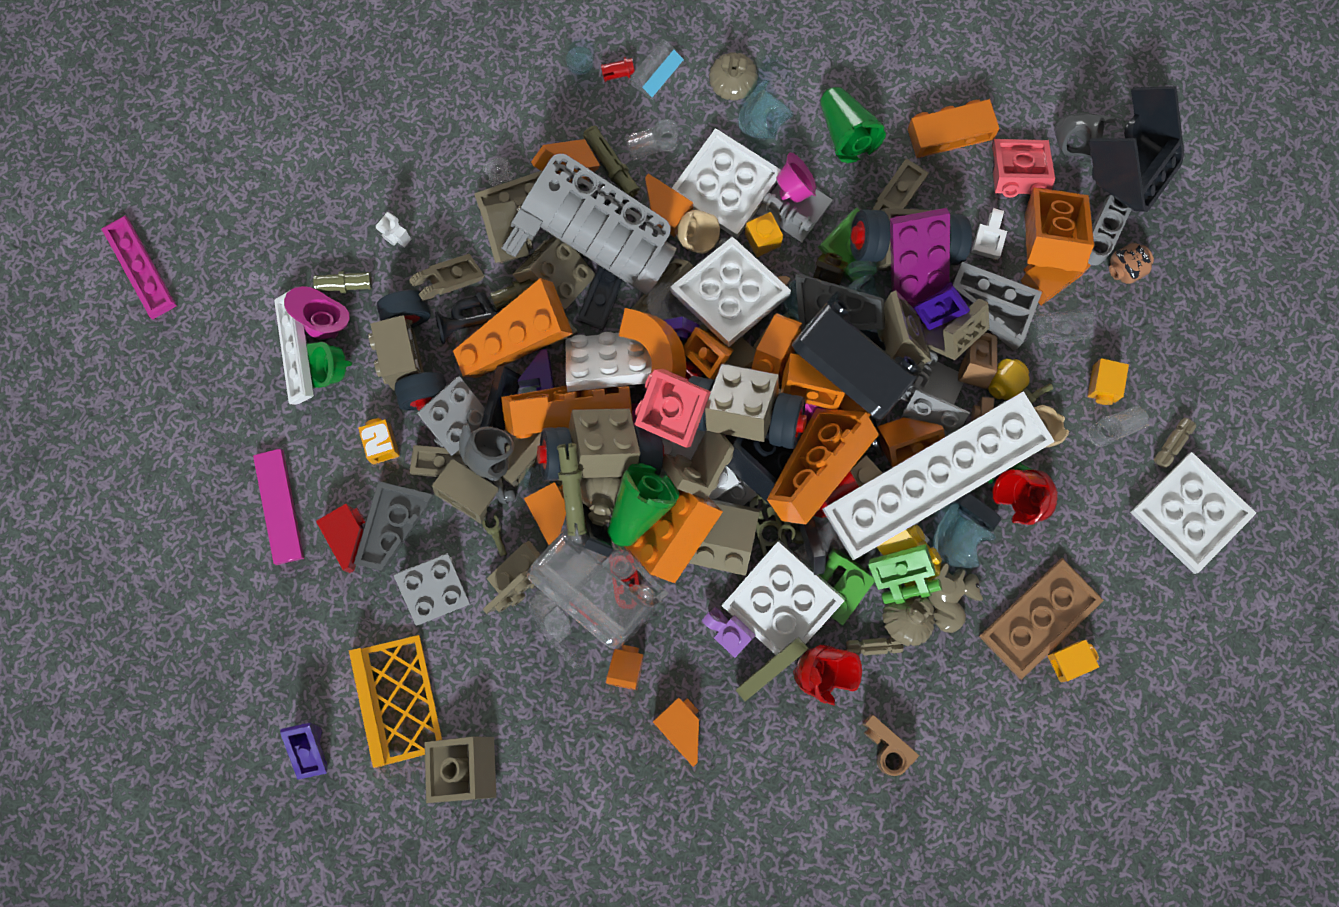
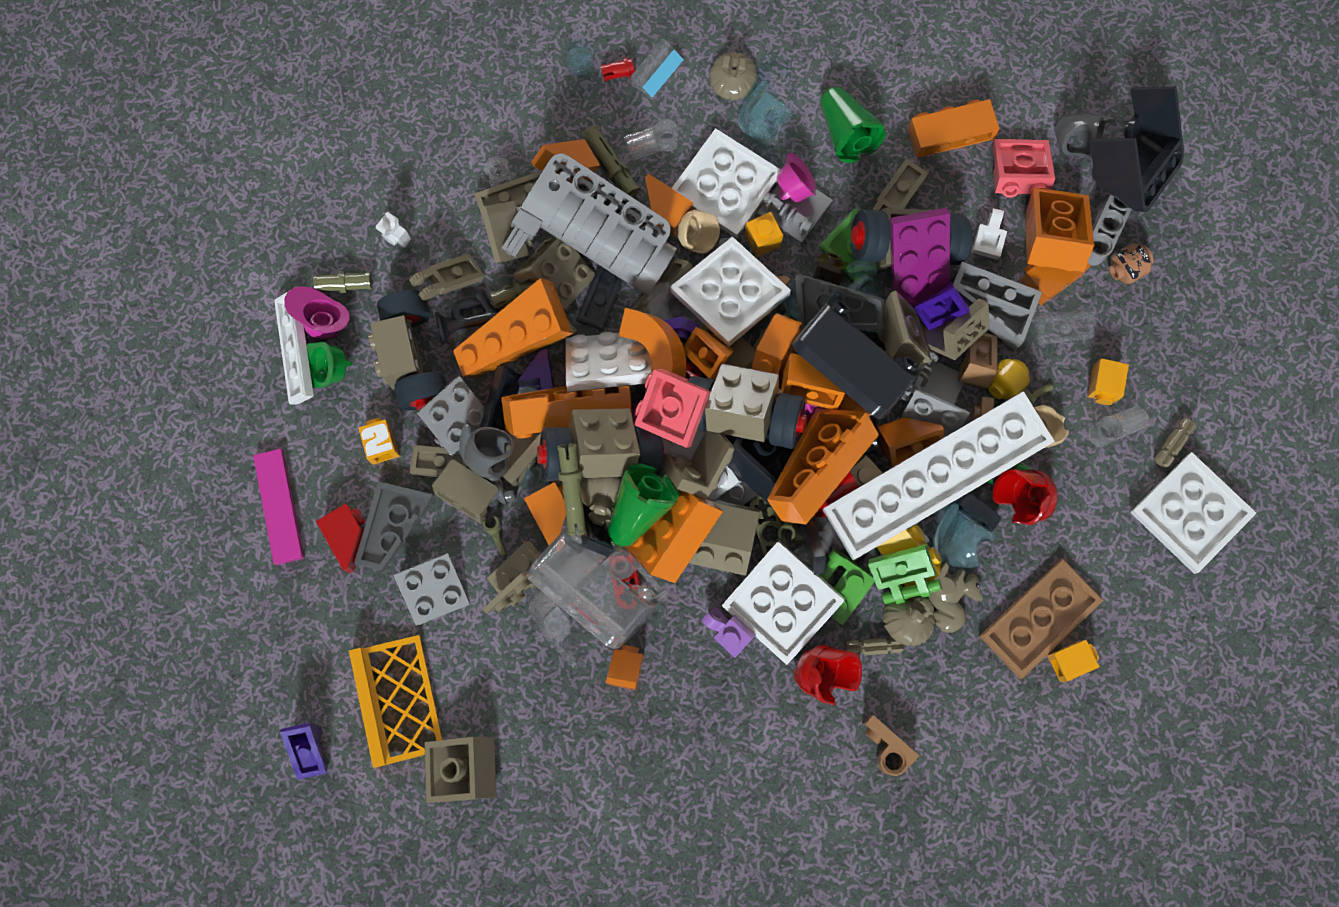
(139, 267): dark pink tile -> none
(681, 728): orange slope -> none
(771, 669): olive beam -> none

